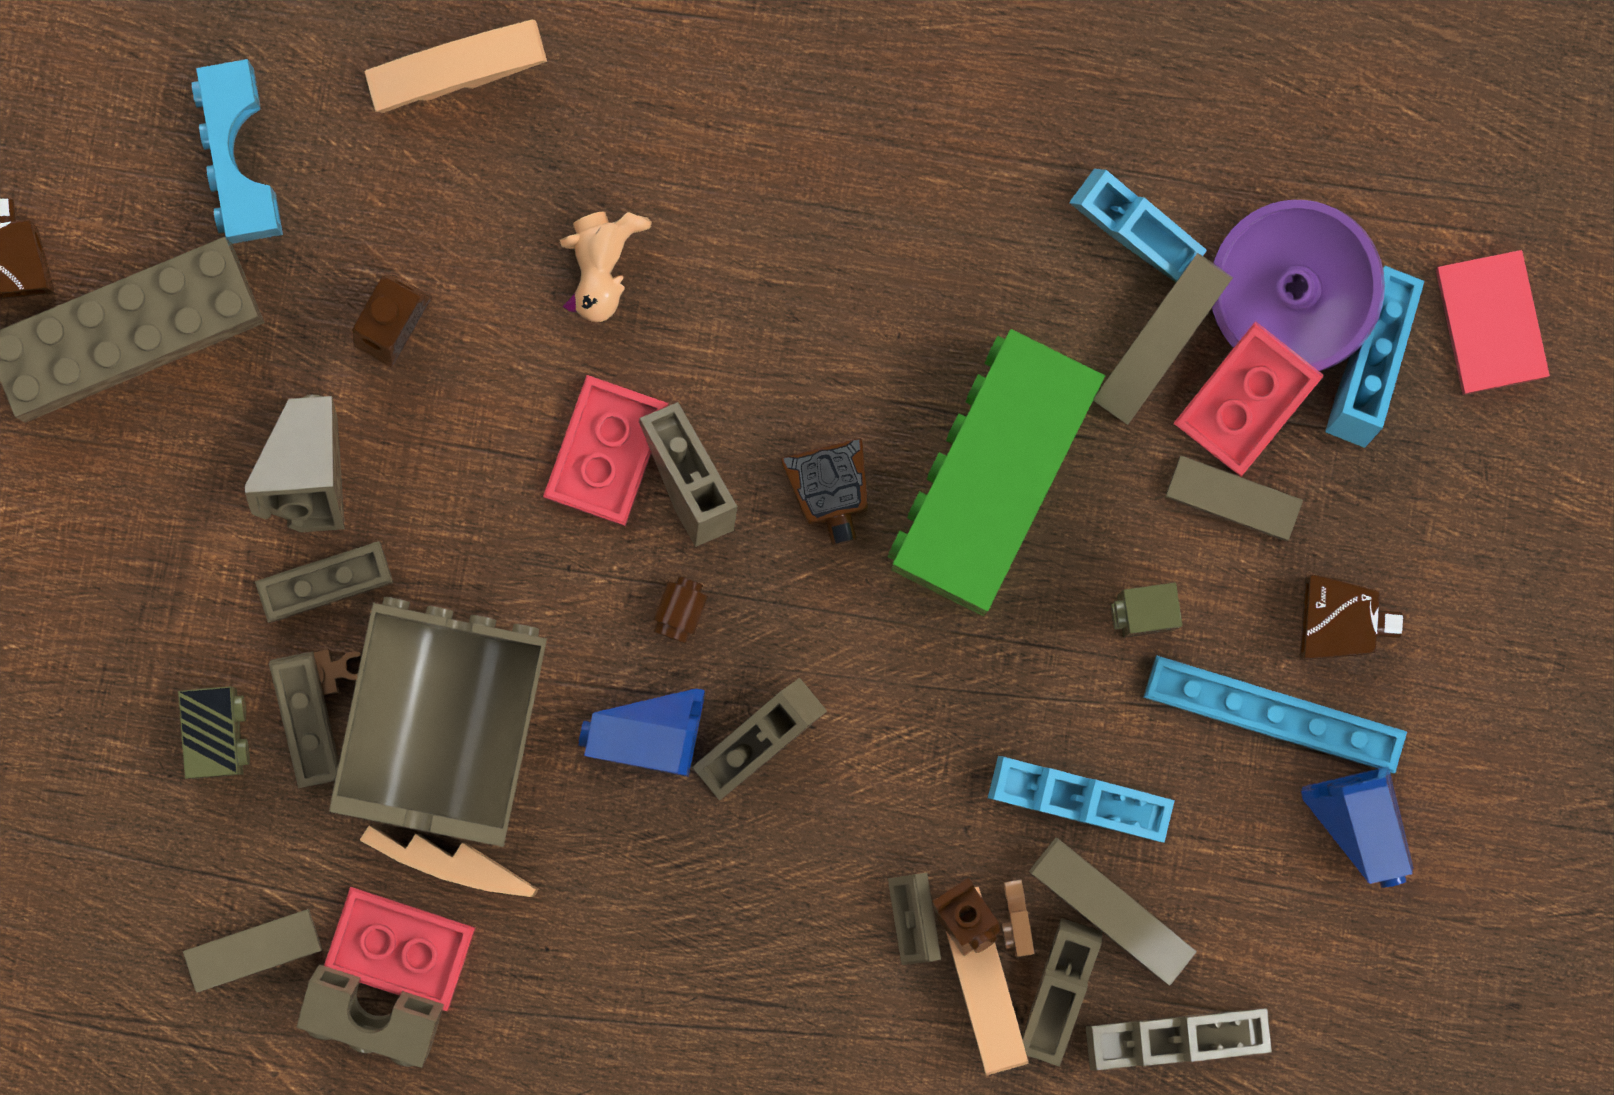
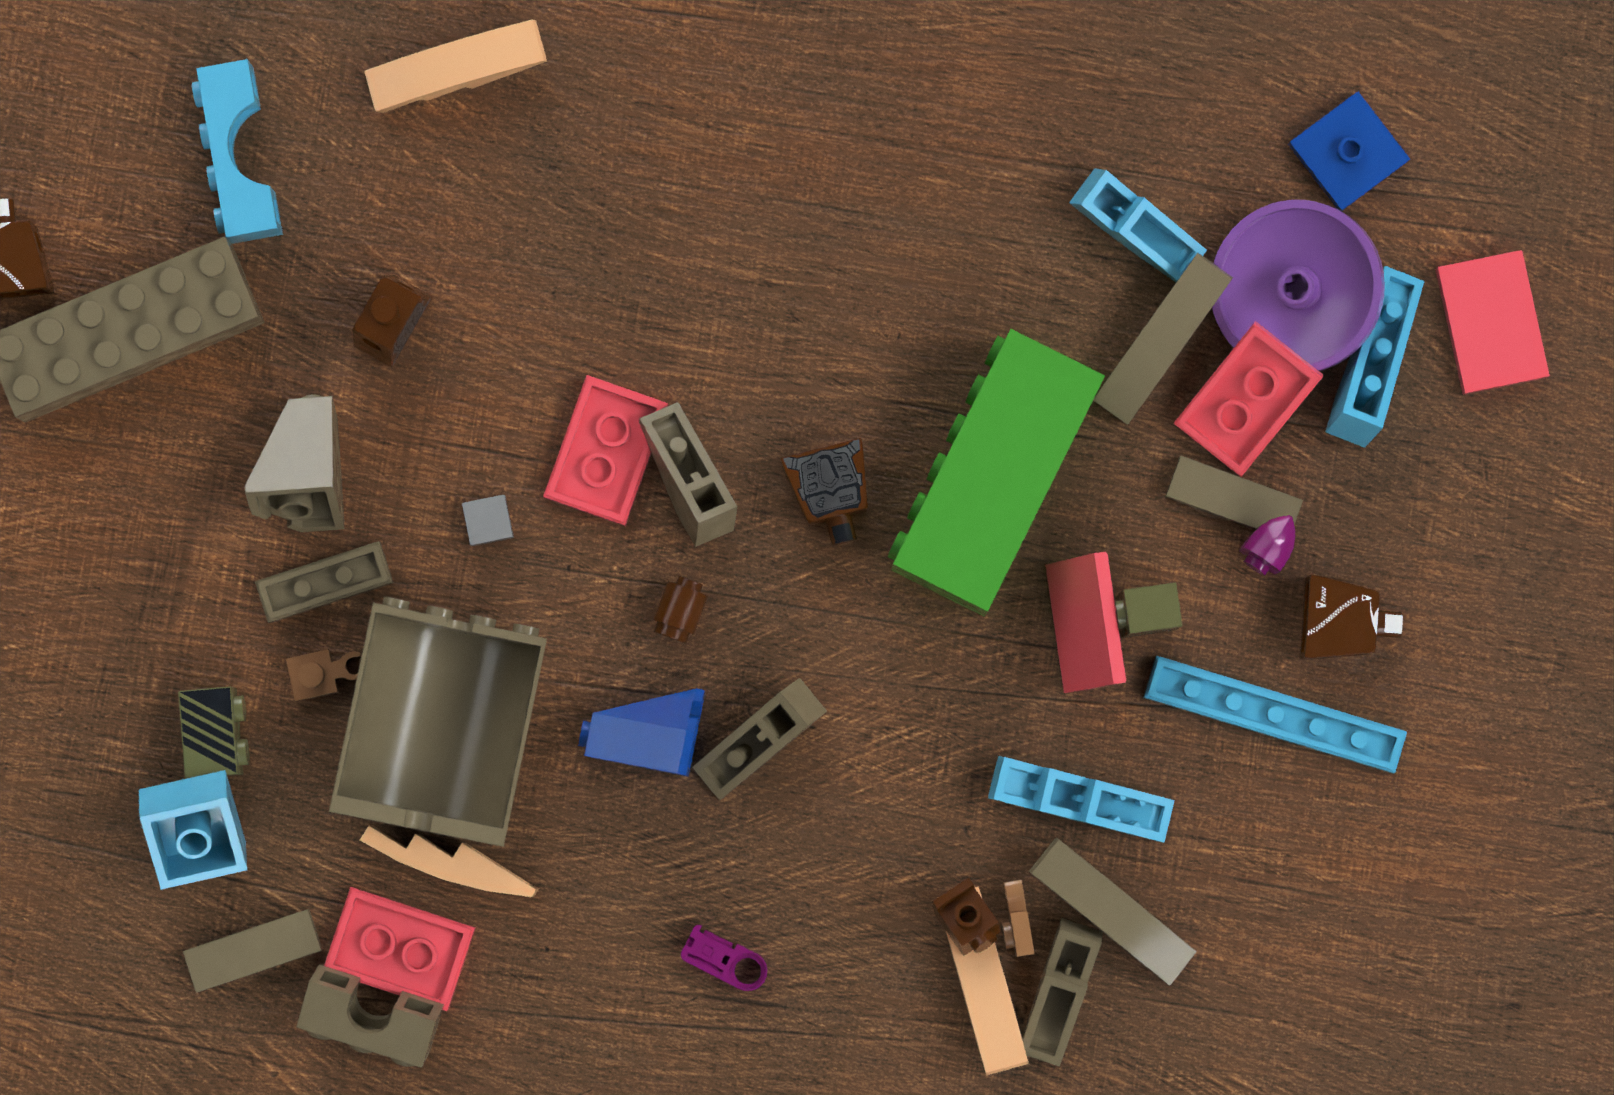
(192, 829): none -> medium azure brick
(305, 719): dark tan tile -> none
(487, 520): none -> light grey tile
(597, 251): light nougat animal -> none
(719, 959): none -> magenta piece
(914, 919): dark tan tile -> none
(1085, 622): none -> coral tile
(1178, 1039): dark tan slope -> none
(1270, 545): none -> magenta plate
(1348, 151): none -> blue plate
(1365, 823): blue slope -> none

